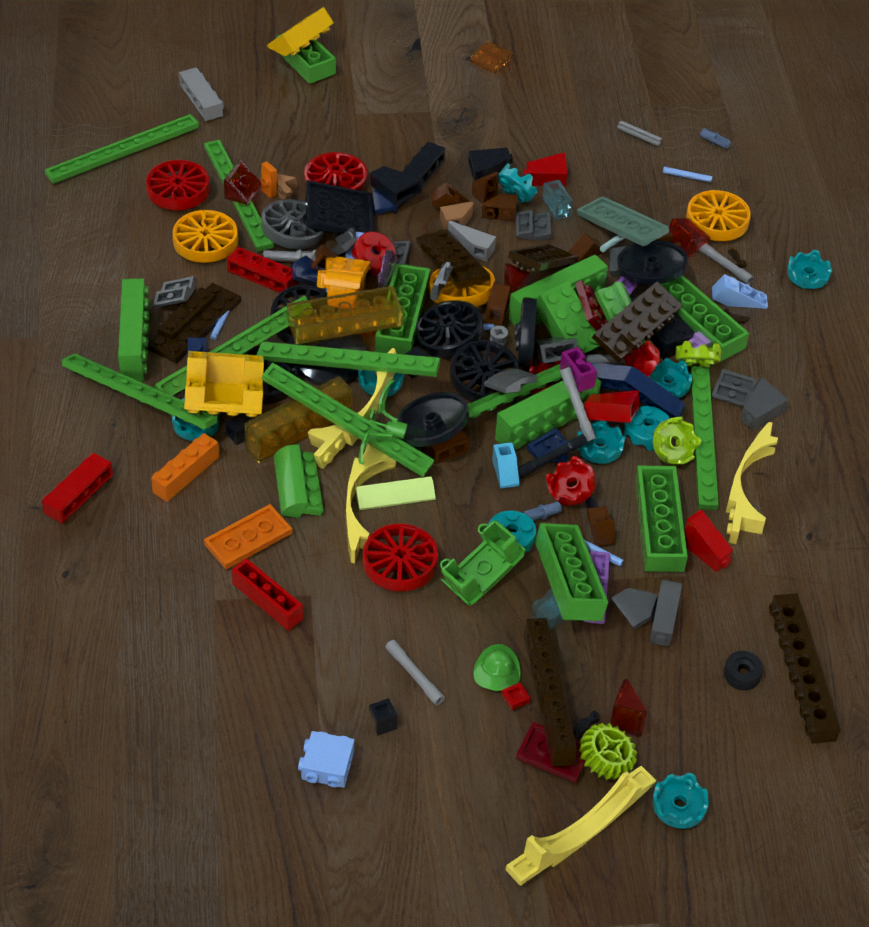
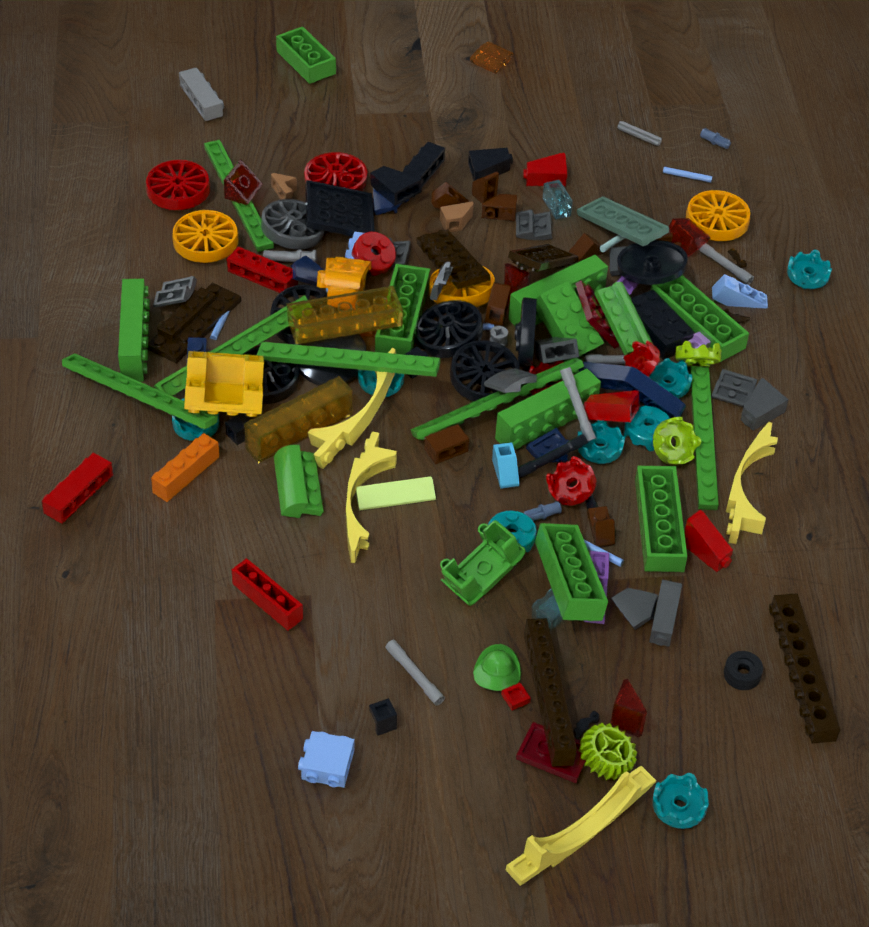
(121, 148): bright green plate -> none
(248, 536): orange plate -> none
(269, 180): orange plate -> none
(301, 33): yellow slope -> none
(318, 260): reddish brown slope -> none
(345, 241): dark grey slope -> none
(346, 419): bright green plate -> none
(388, 265): clear purple slope -> none
(394, 427): bright green plant -> none
(400, 557): red piece -> none
(434, 418): black dish -> none
(476, 242): light grey slope -> none
(515, 185): teal plate -> none
(583, 372): magenta brick -> none
(637, 322): dark brown plate -> none

